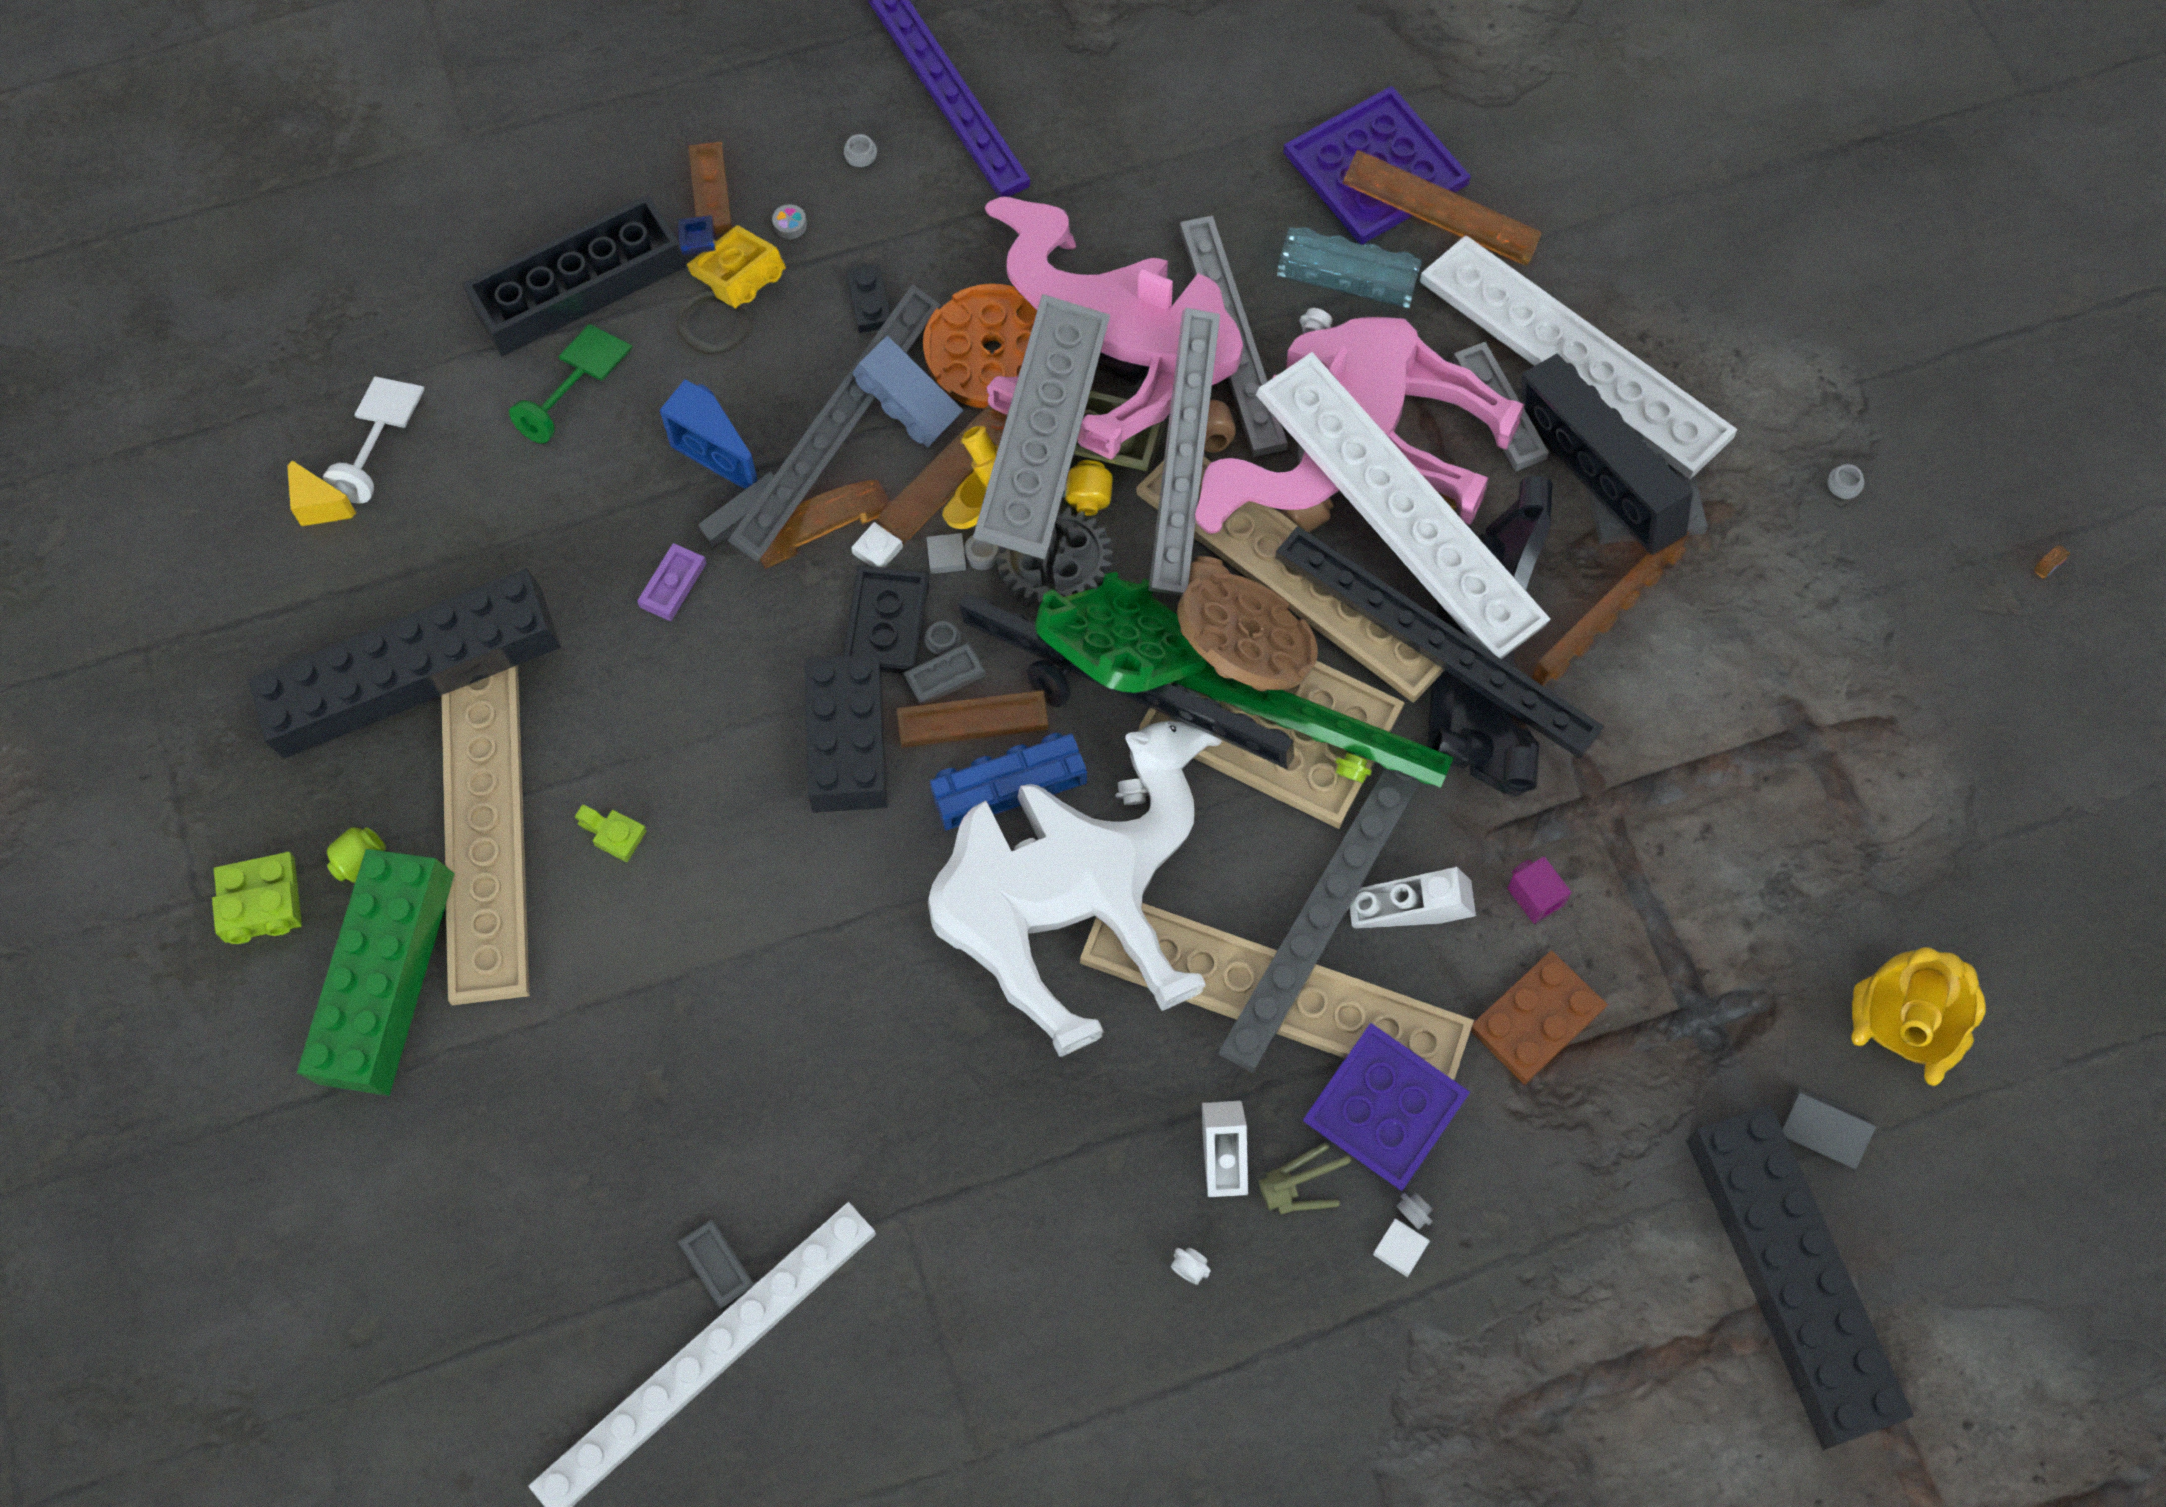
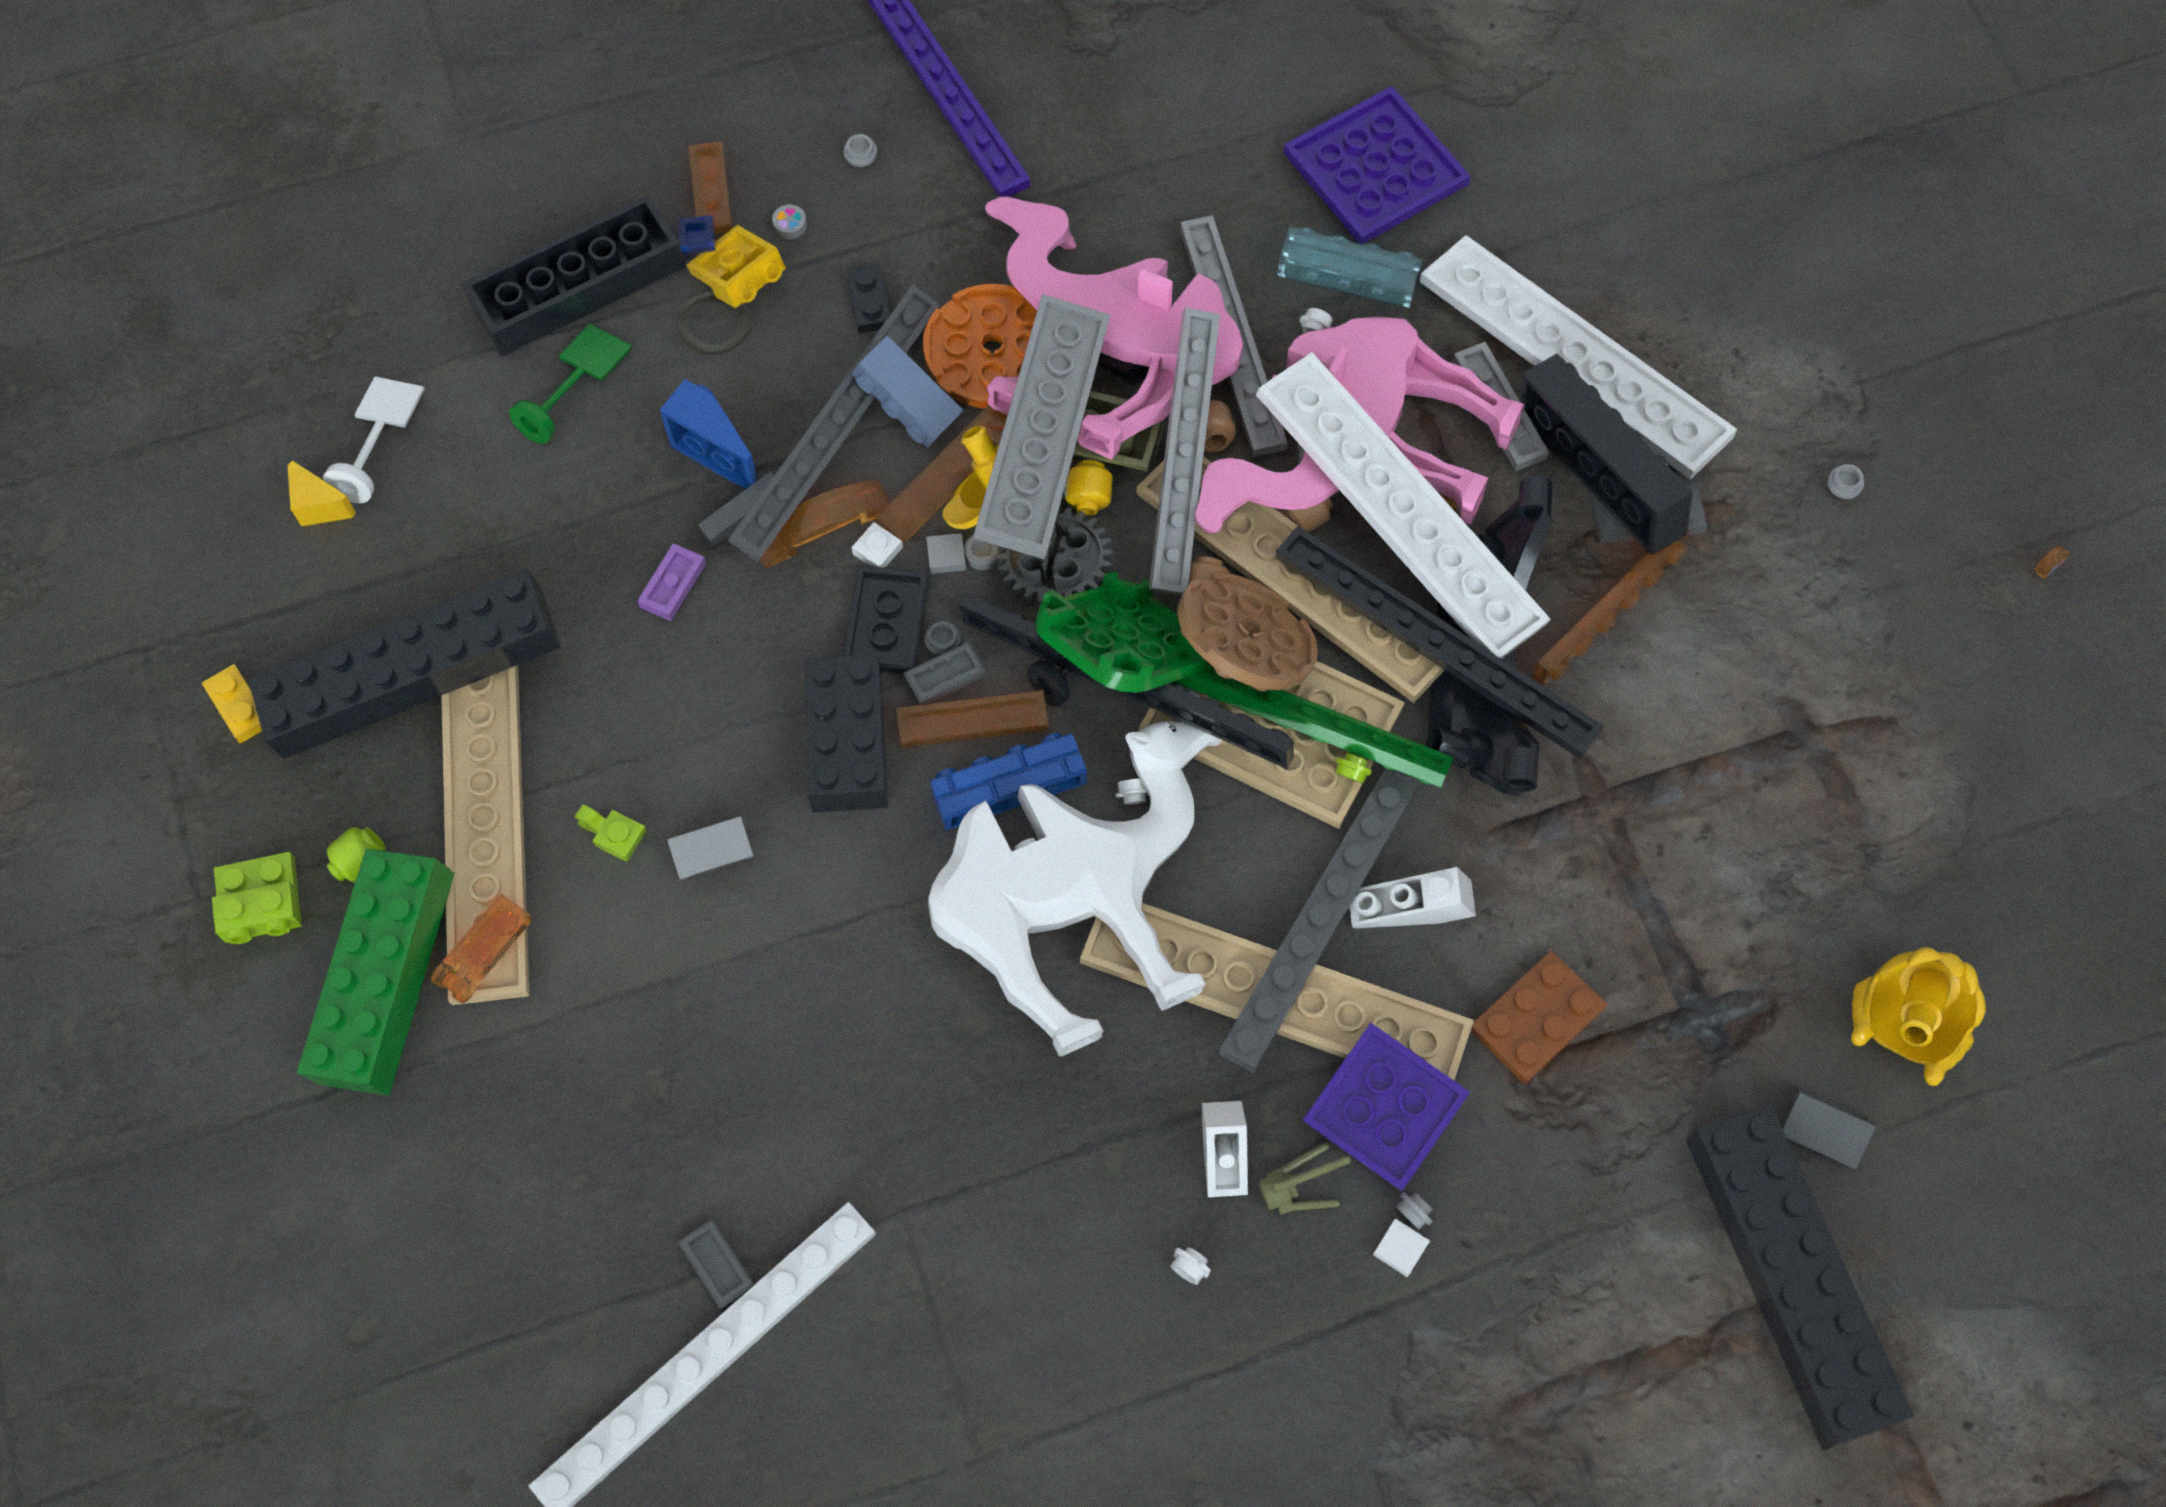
(234, 702): none -> yellow plate
(481, 948): none -> clear orange plate
(710, 848): none -> light grey hinge
(1442, 207): clear orange plate -> none
(1538, 889): magenta brick -> none

